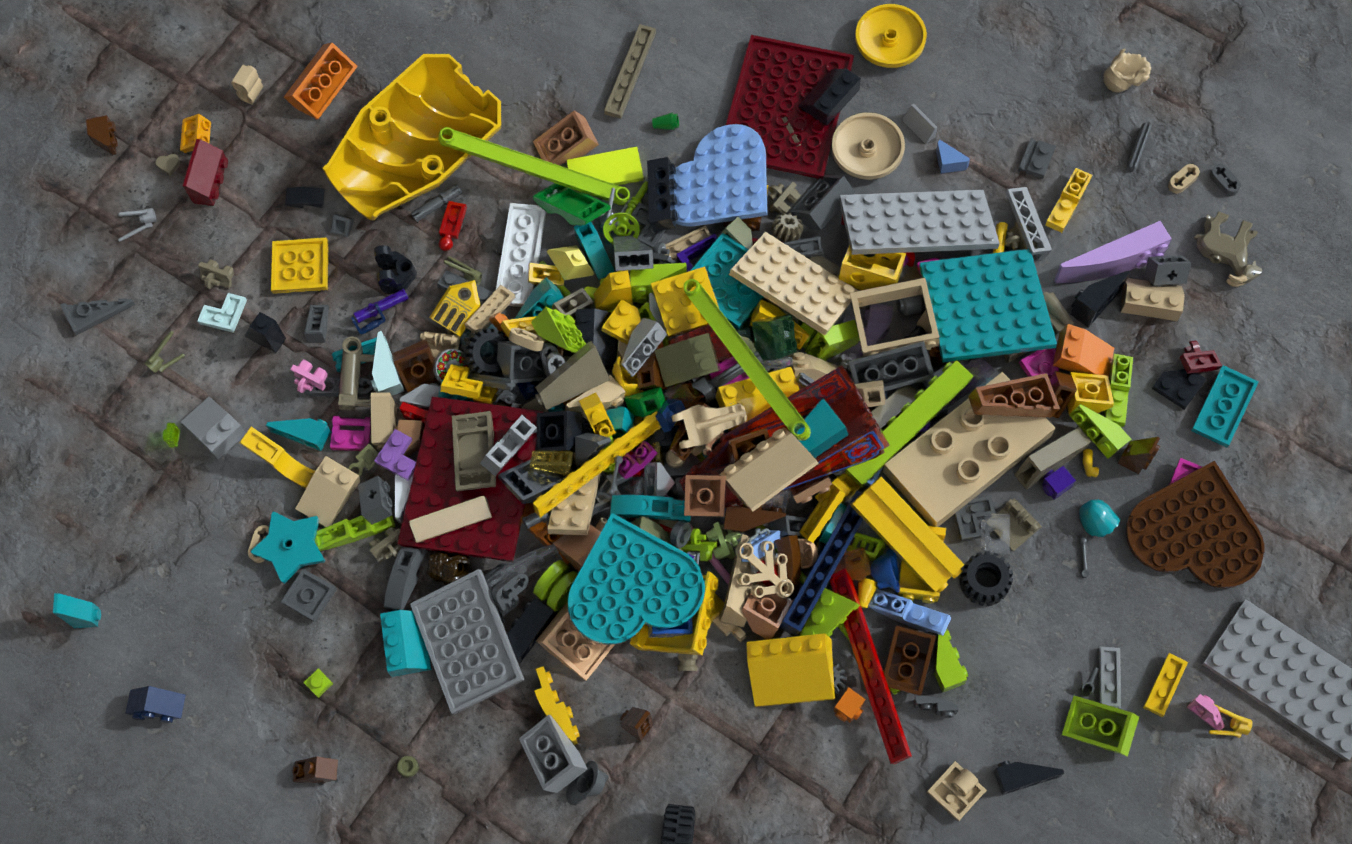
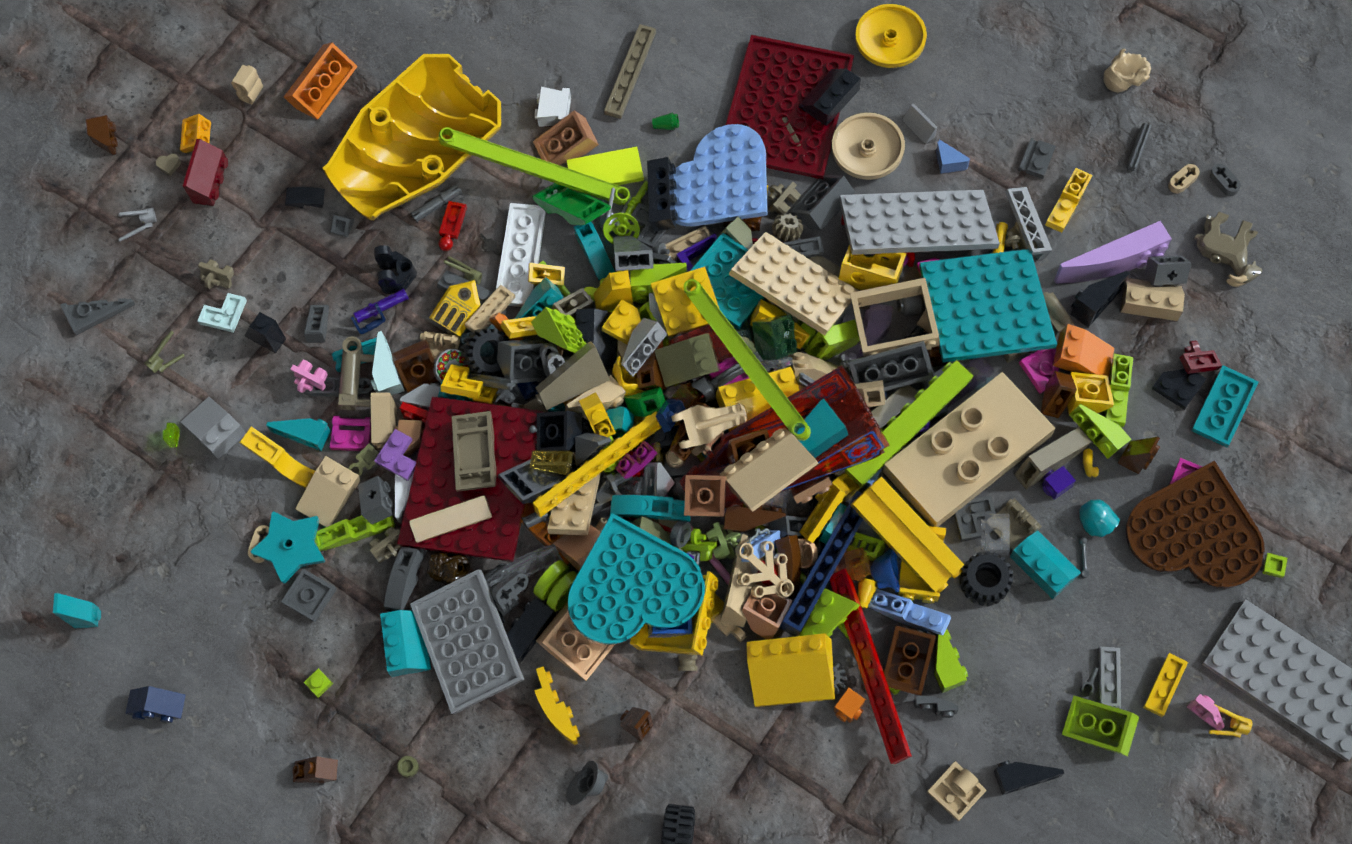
(299, 265): yellow plate -> none
(508, 445): light grey arch -> none
(526, 339): tan beam -> none
(552, 755): light grey slope -> none
(553, 106): none -> white hips
(570, 262): light yellow slope -> none
(618, 459): dark grey hinge -> none
(1018, 397): dark orange wedge -> none
(1044, 564): none -> teal slope
(1274, 565): none -> lime plate

